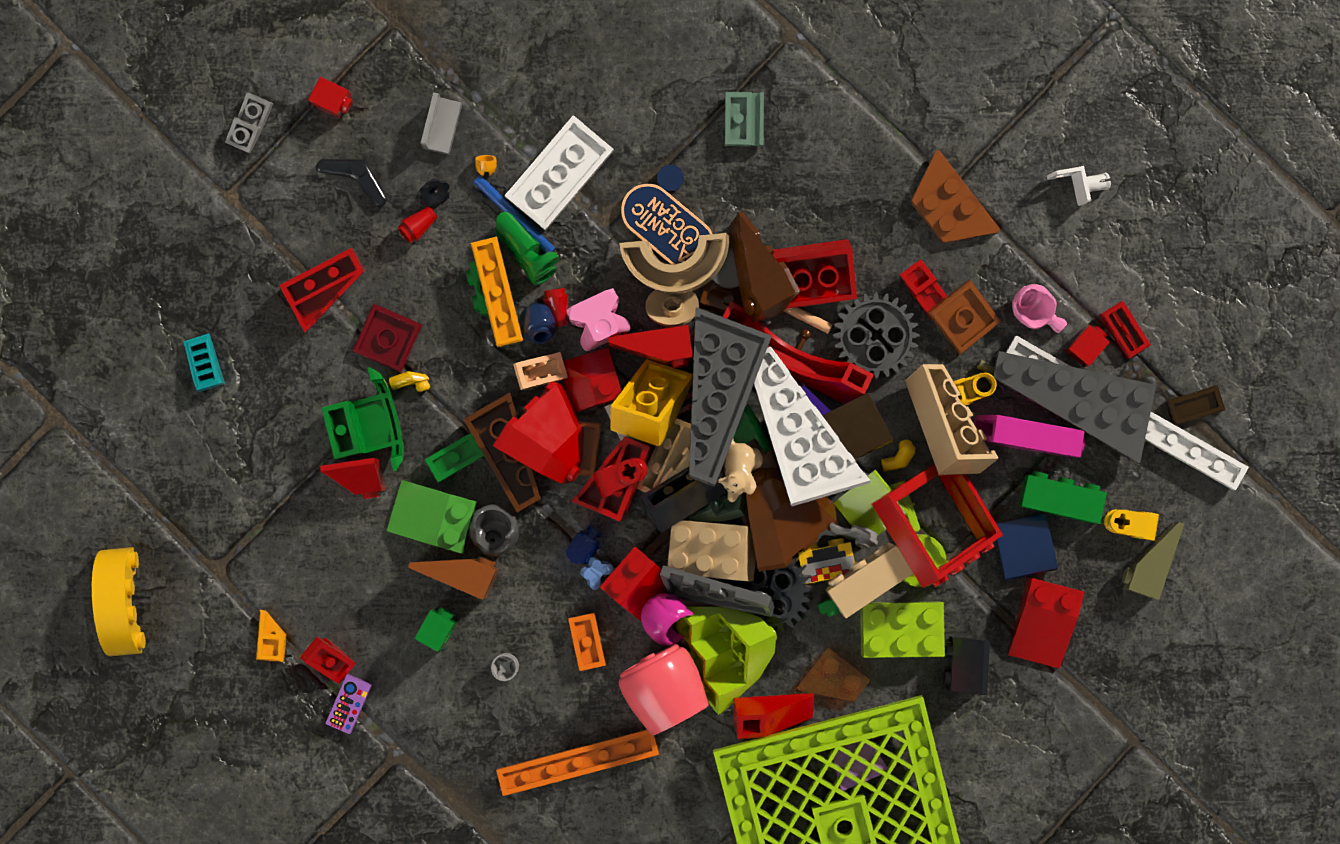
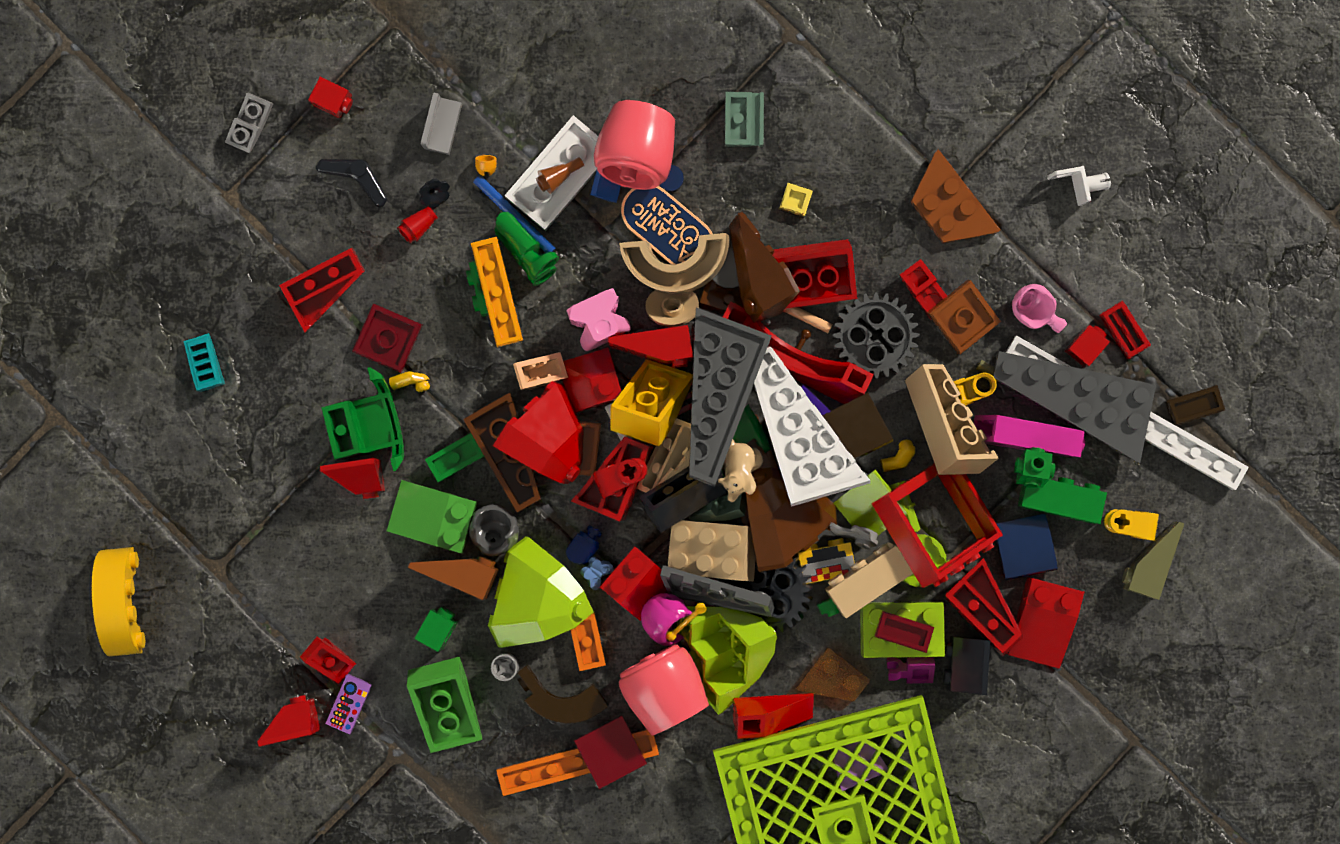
(271, 639): light orange tile -> none
(292, 722): none -> red slope
(444, 704): none -> bright green slope
(535, 598): none -> lime brick
(537, 323): dark blue head -> none
(553, 177): none -> dark orange cone
(558, 304): red cone -> none
(561, 709): none -> dark brown arch
(605, 189): none -> blue tile
(610, 752): none -> dark red tile
(636, 145): none -> coral piece
(699, 609): none -> yellow hinge
(796, 199): none -> light yellow tile
(904, 631): none -> dark red tile
(915, 670): none -> magenta plate
(984, 607): none -> red wedge
(1027, 472): none -> green brick

